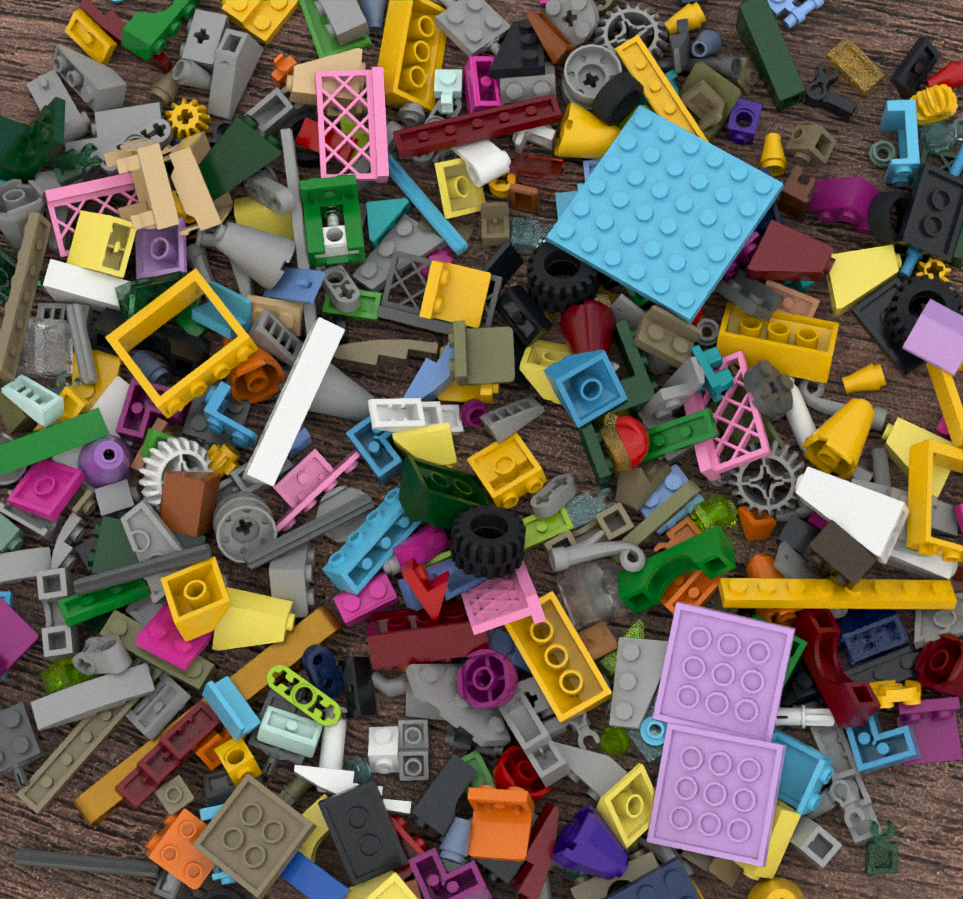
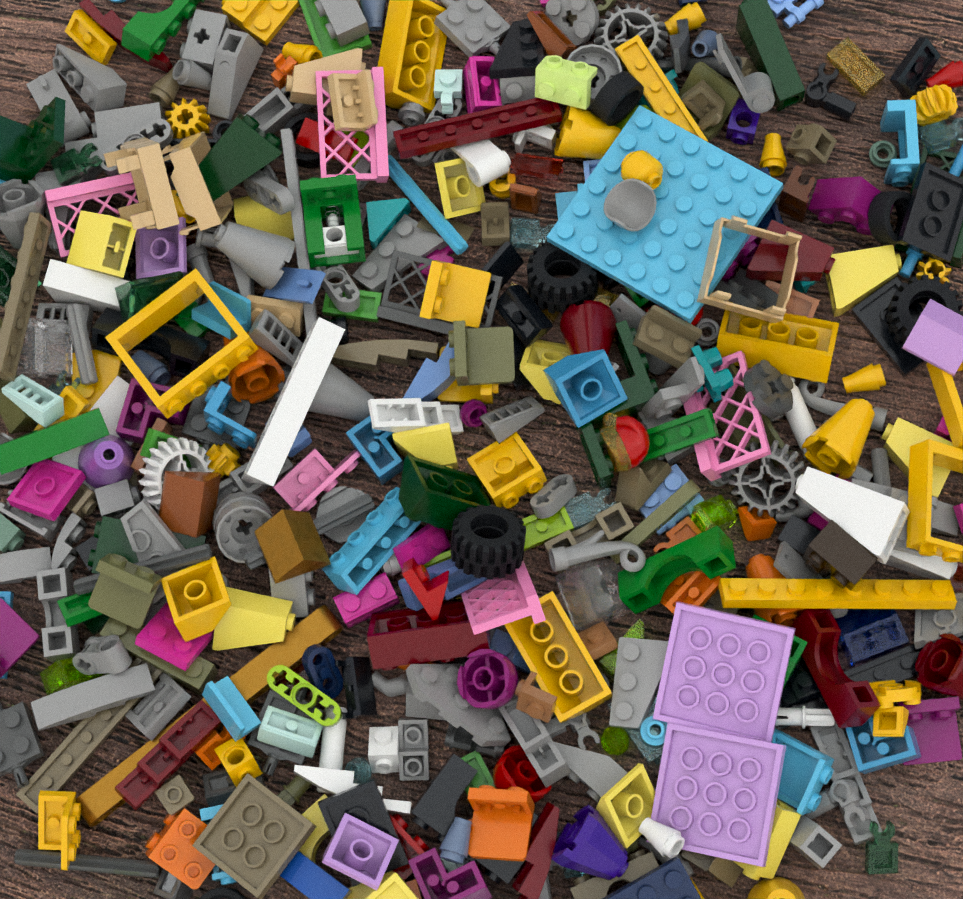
(58, 824): none -> yellow bracket
(124, 590): none -> olive bracket
(291, 545): none -> pearl gold slope
(301, 52): none -> yellow cone
(353, 101): none -> tan bracket
(360, 851): none -> lavender slope
(534, 700): none -> medium nougat bracket
(564, 81): none -> yellowish green bracket
(630, 204): none -> light grey helmet
(642, 166): none -> yellow head
(663, 838): none -> white cone
(754, 88): none -> light grey door
(772, 314): none -> tan piece
(890, 722): none -> yellow slope

